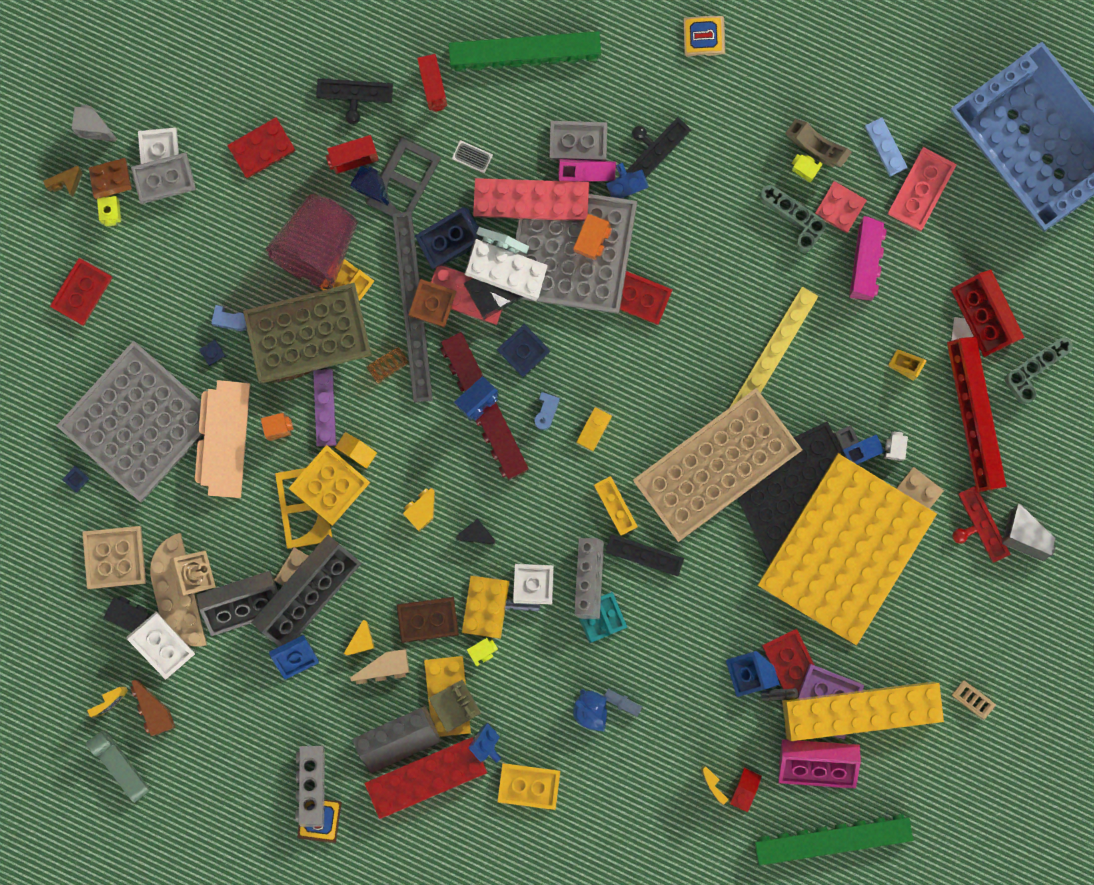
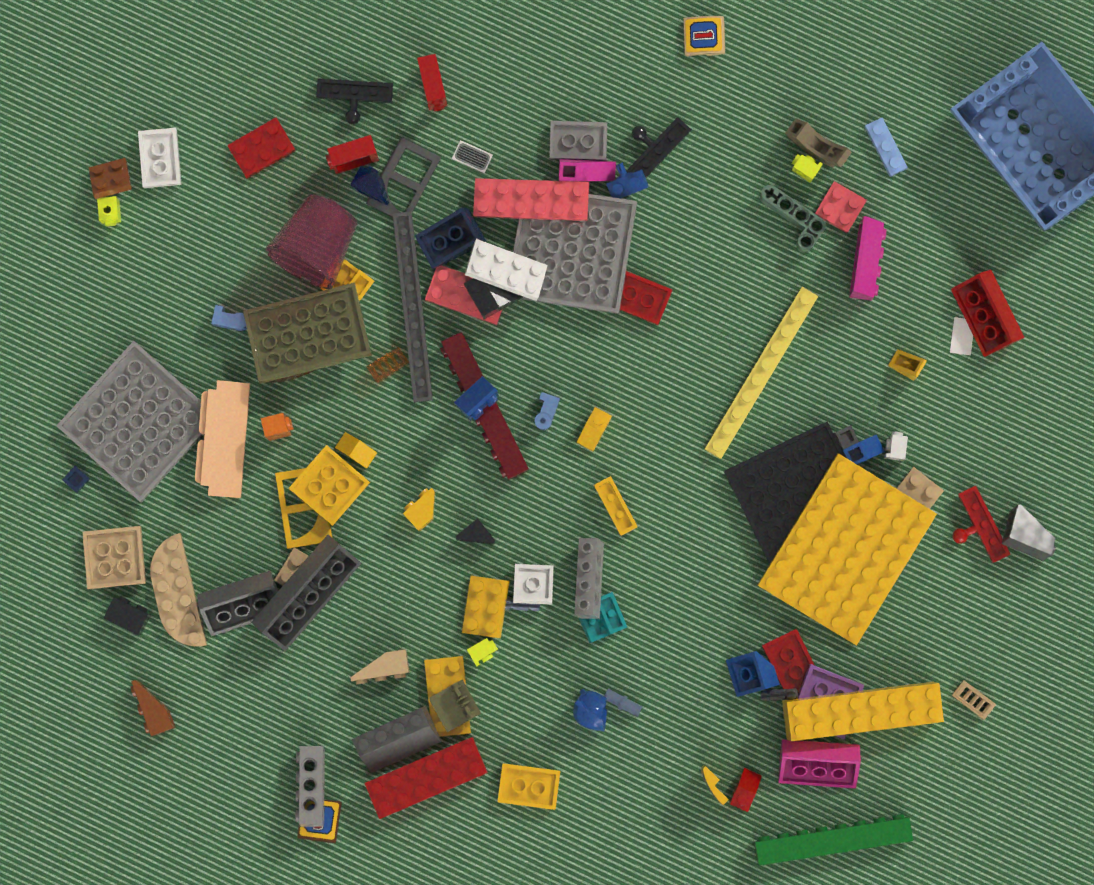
(69, 178): pearl gold slope -> none
(81, 291): red plate -> none
(89, 125): light grey slope -> none
(111, 699): yellow slope -> none
(118, 765): sand green beam -> none
(160, 645): white plate -> none
(163, 178): light grey tile -> none
(192, 573): tan plate -> none
(212, 352): dark blue plate -> none
(294, 657): blue plate -> none
(324, 408): medium lavender plate -> none
(361, 641): yellow slope -> none
(427, 619): reddish brown tile -> none
(432, 303): dark orange plate -> none
(485, 743): blue plate -> none
(502, 241): light aqua plate -> none
(523, 350): dark blue plate -> none
(525, 50): green brick -> none
(592, 237): orange brick -> none
(644, 555): black plate -> none
(717, 465): tan plate -> none
(922, 189): coral plate -> none
(976, 414): red brick -> none
(1040, 365): sand green beam -> none

